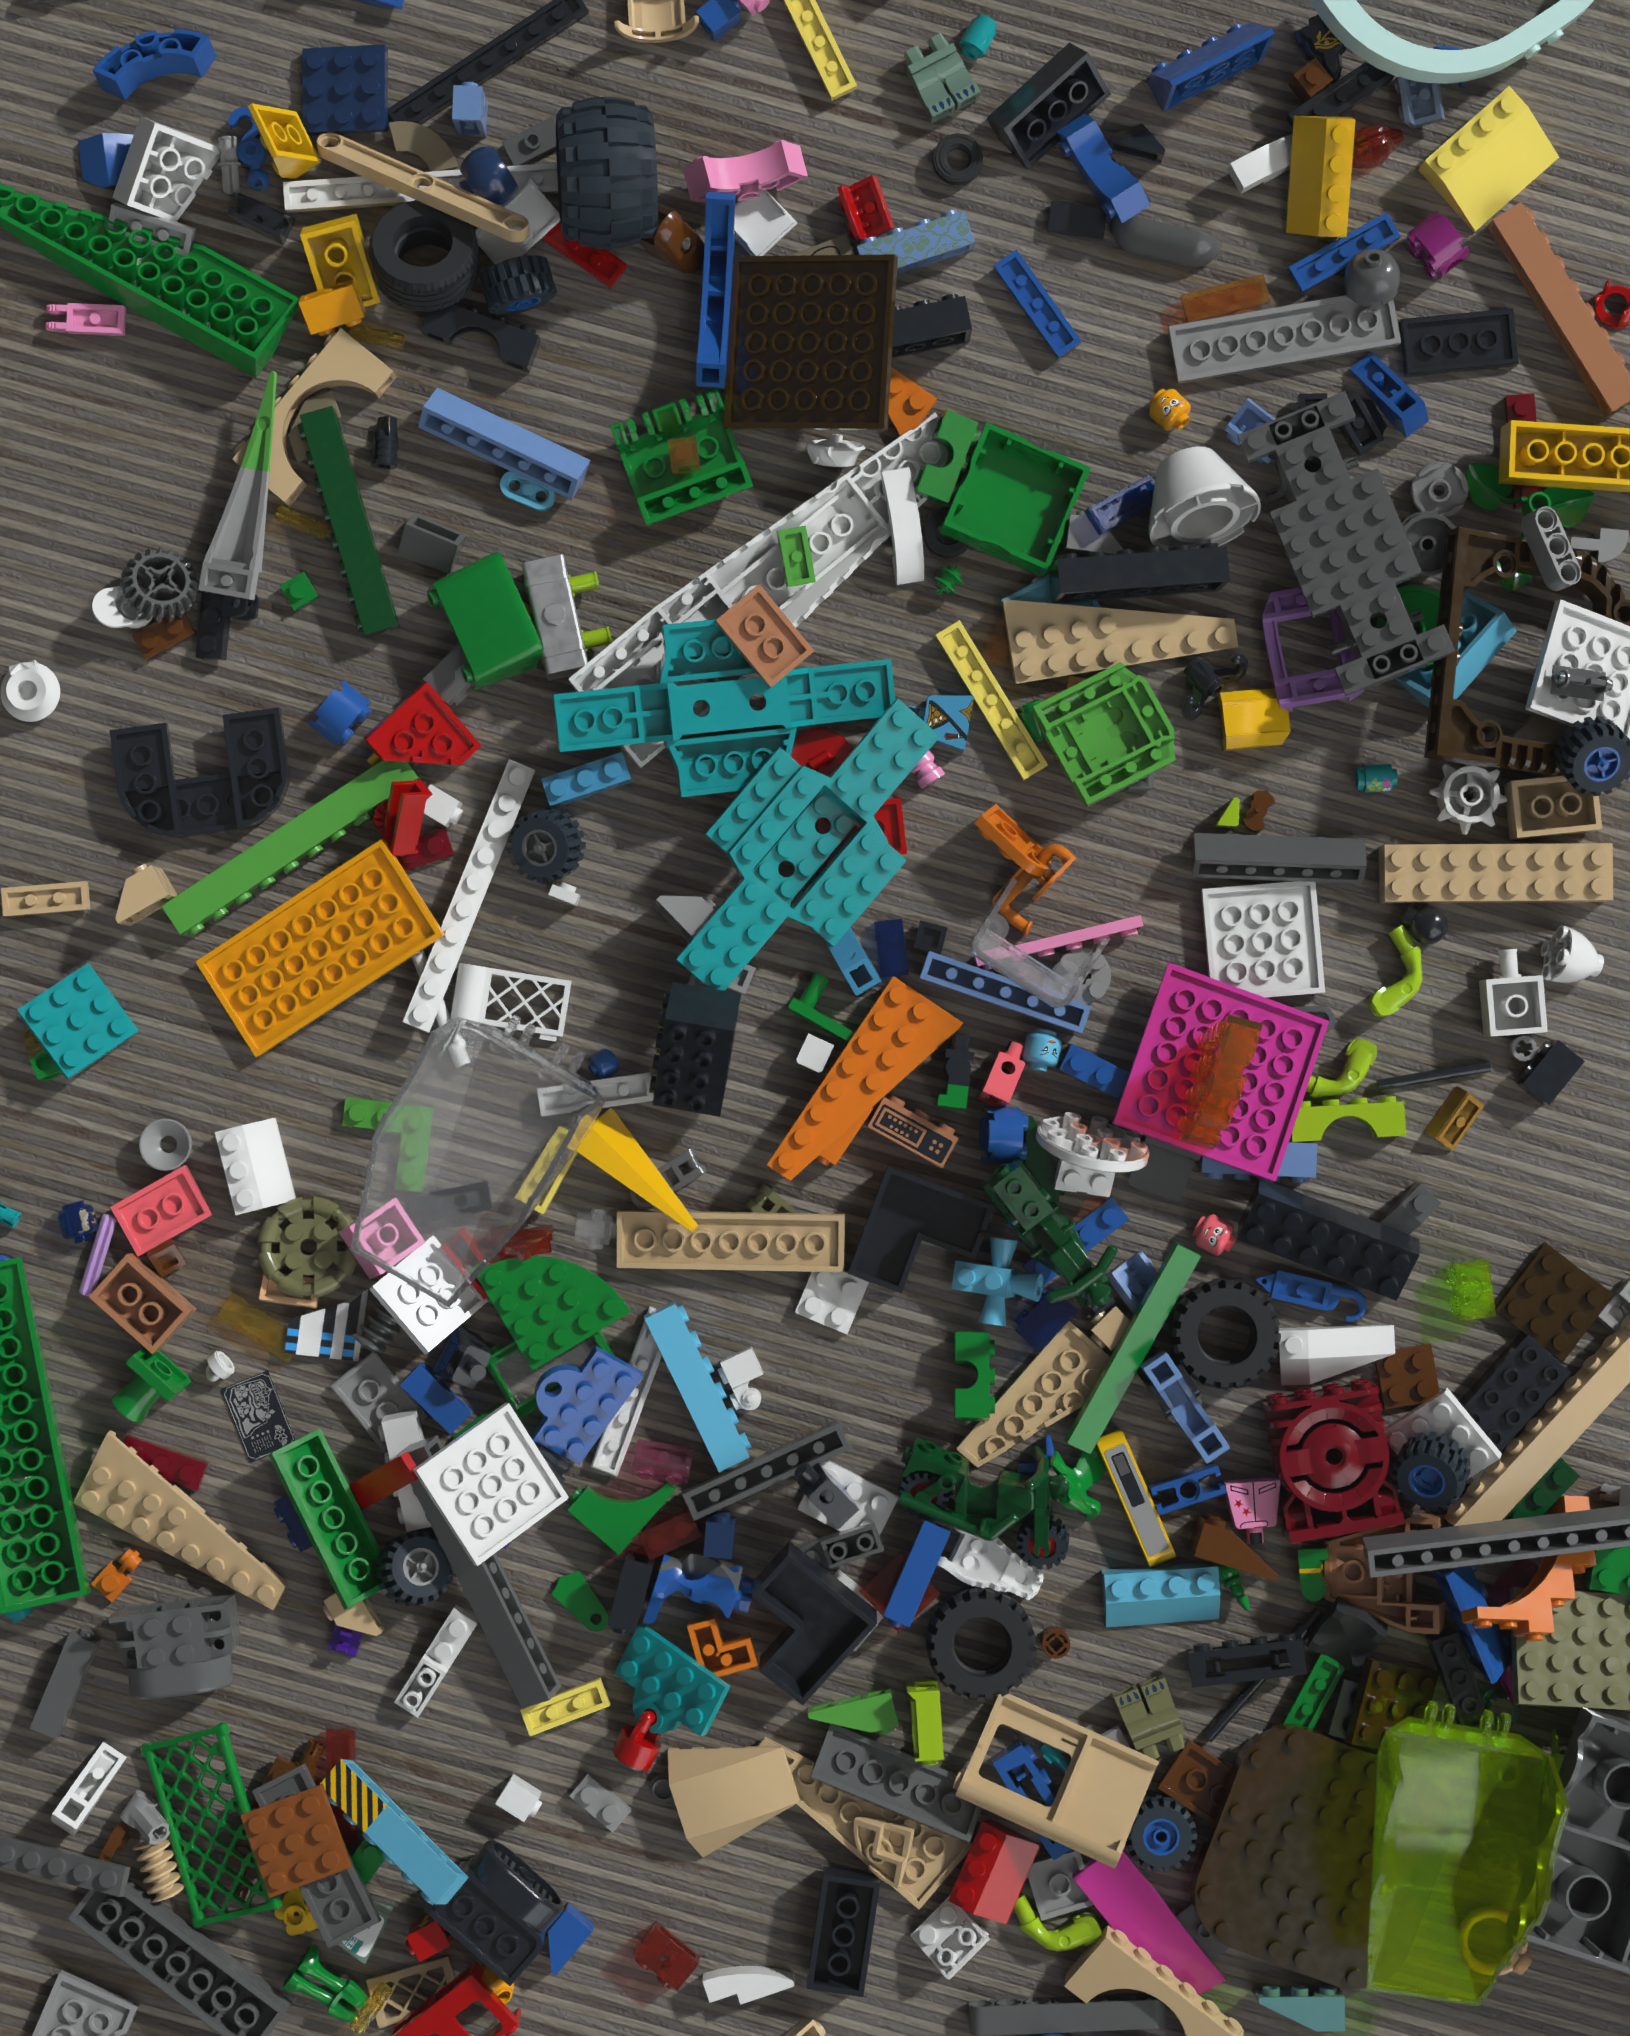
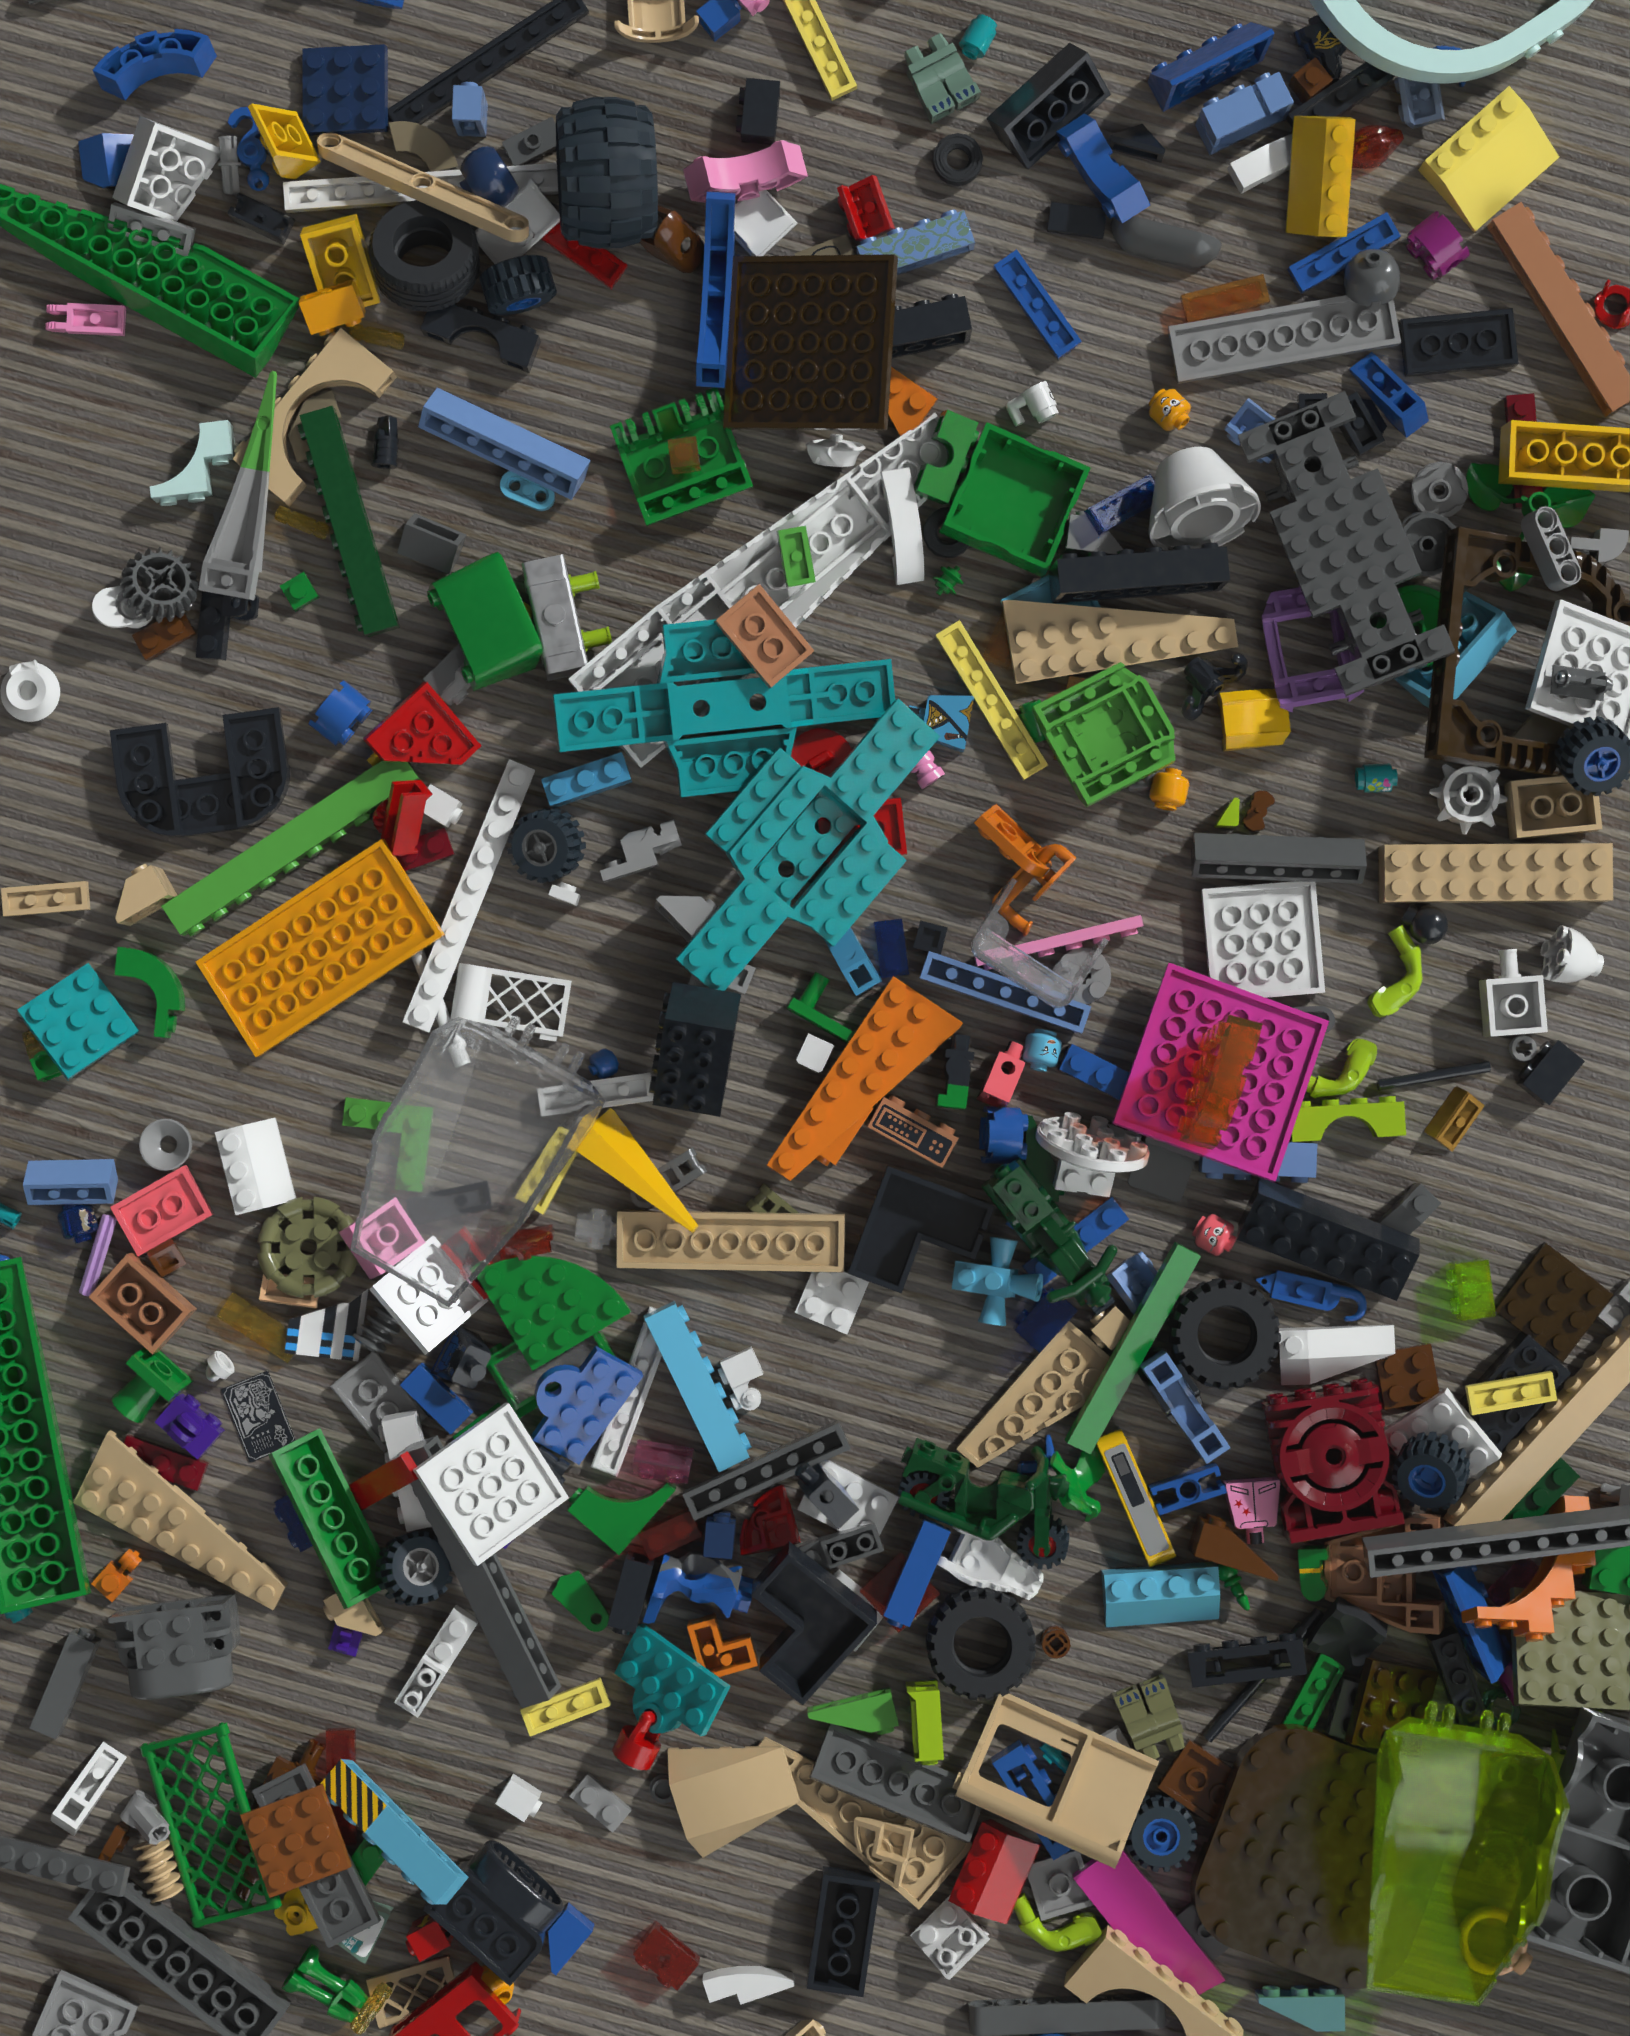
(70, 1182): none -> medium blue brick
(162, 981): none -> green arch
(190, 1425): none -> dark purple brick
(194, 483): none -> light aqua arch
(640, 851): none -> light grey plate
(759, 111): none -> black brick
(770, 1524): none -> red brick
(975, 1351): green arch -> none
(1039, 401): none -> white piece
(1169, 789): none -> light orange head
(1243, 112): none -> medium blue piece
(1511, 1393): none -> light yellow plate

